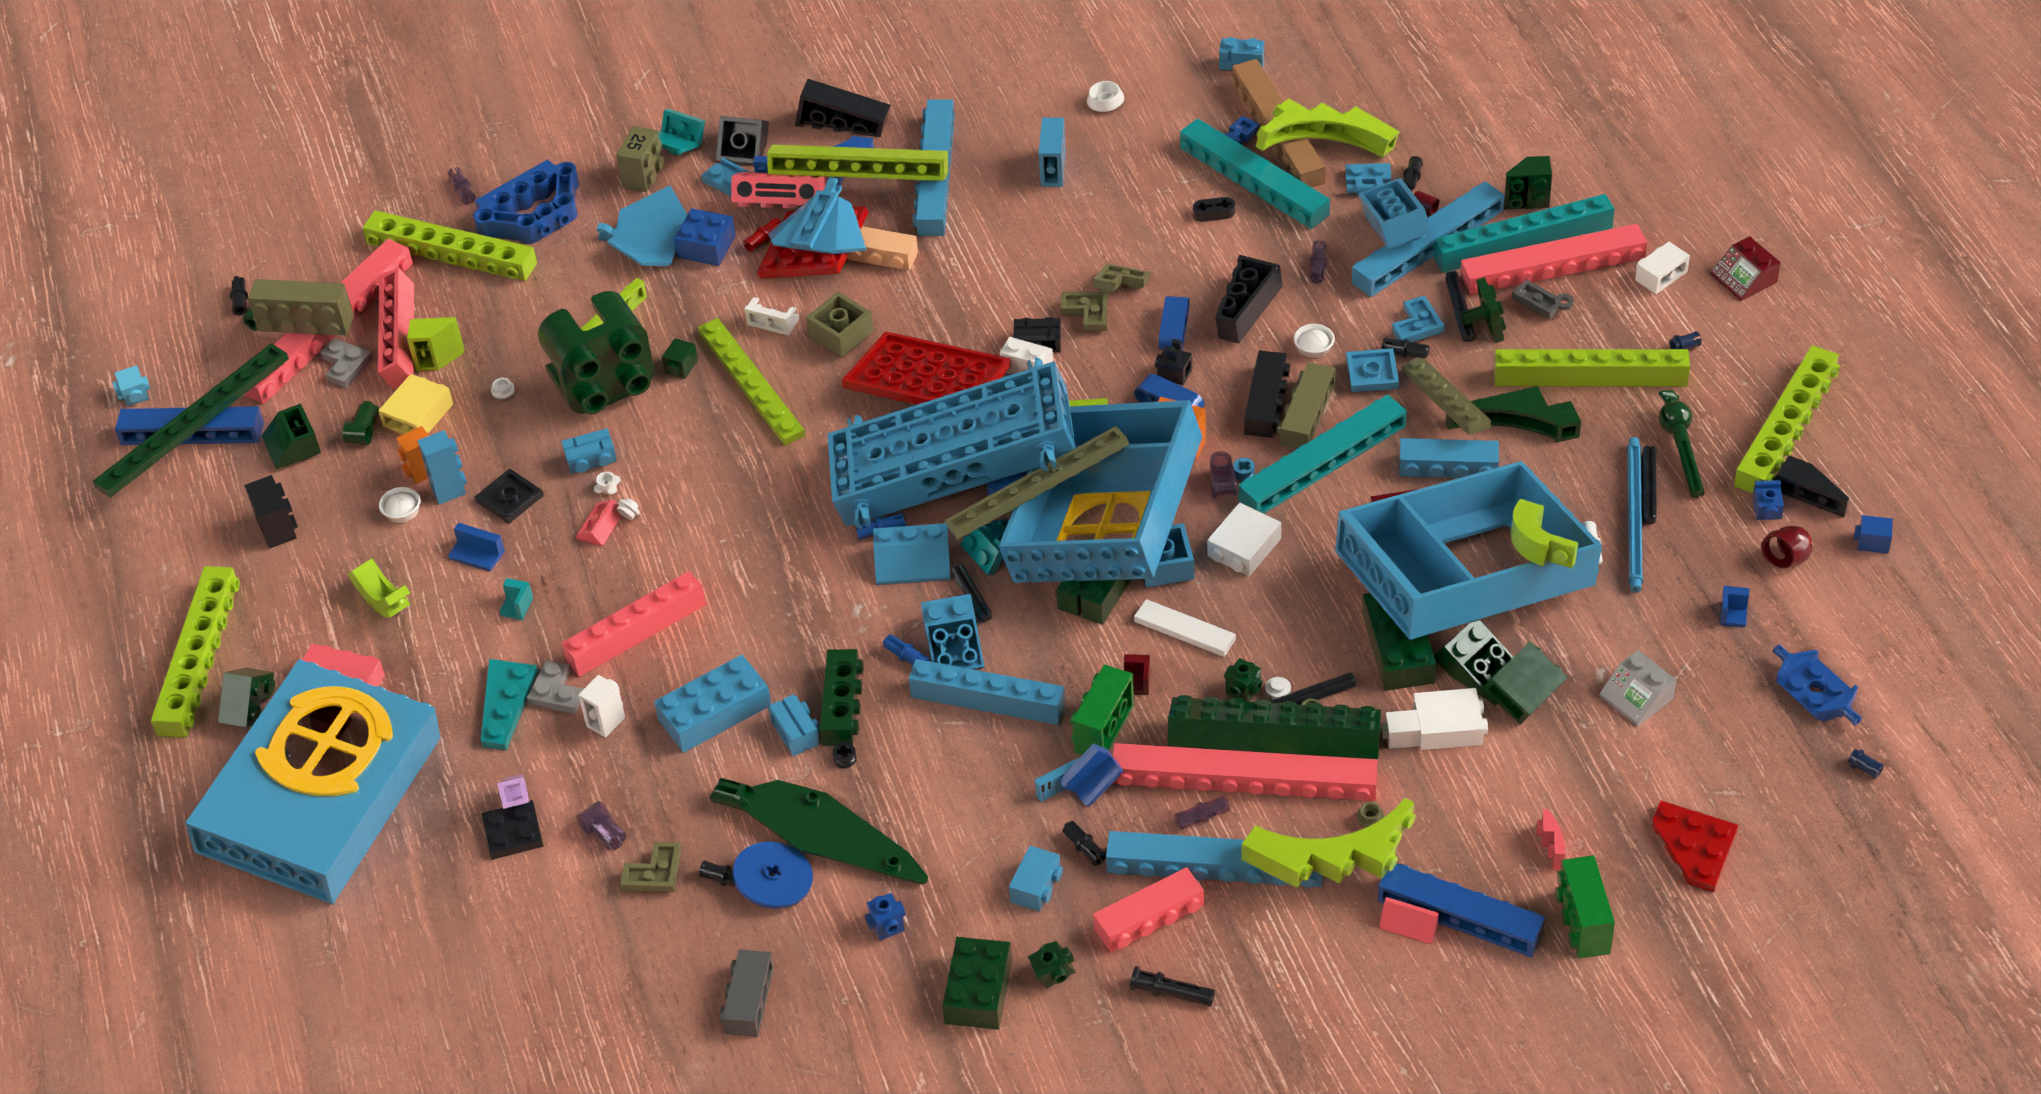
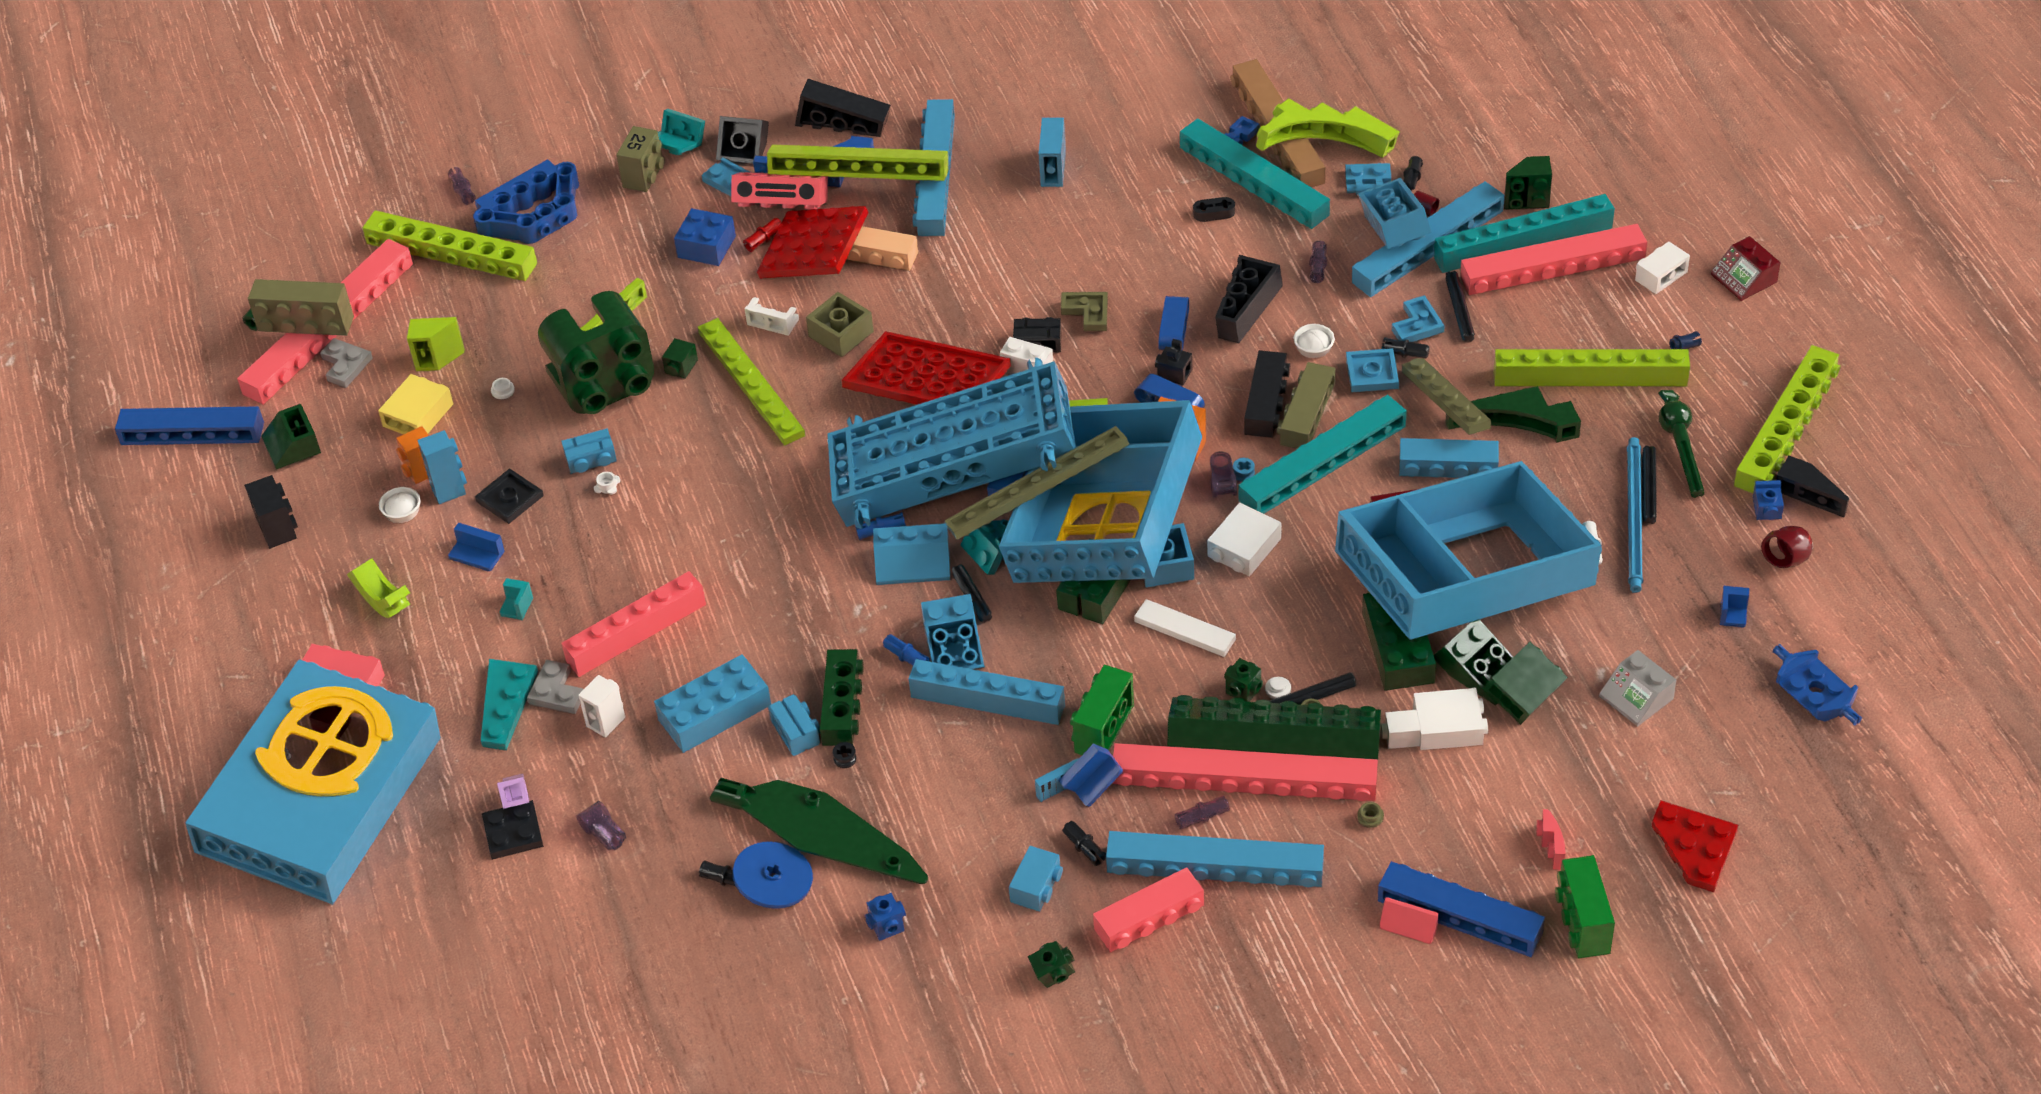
(131, 386): medium azure brick -> none
(190, 420): dark green plate -> none
(195, 652): lime brick -> none
(238, 296): black axle -> none
(242, 695): brick -> none
(360, 428): dark green piece -> none
(395, 312): coral brick -> none
(600, 523): coral slope -> none
(628, 508): white plate -> none
(647, 229): dark azure panel -> none
(656, 876): olive plate -> none
(747, 993): dark grey brick -> none
(821, 224): dark azure panel -> none
(977, 983): dark green brick -> none
(1105, 96): white hat -> none
(1113, 276): olive plate -> none
(1140, 667): dark red panel -> none
(1159, 984): black pin -> none
(1237, 51): dark azure brick -> none
(1333, 857): lime arch -> none
(1488, 310): dark green plate -> none
(1536, 543): lime arch -> none
(1540, 299): dark grey hinge -> none
(1865, 763): dark blue pin -> none
(1874, 534): blue brick -> none

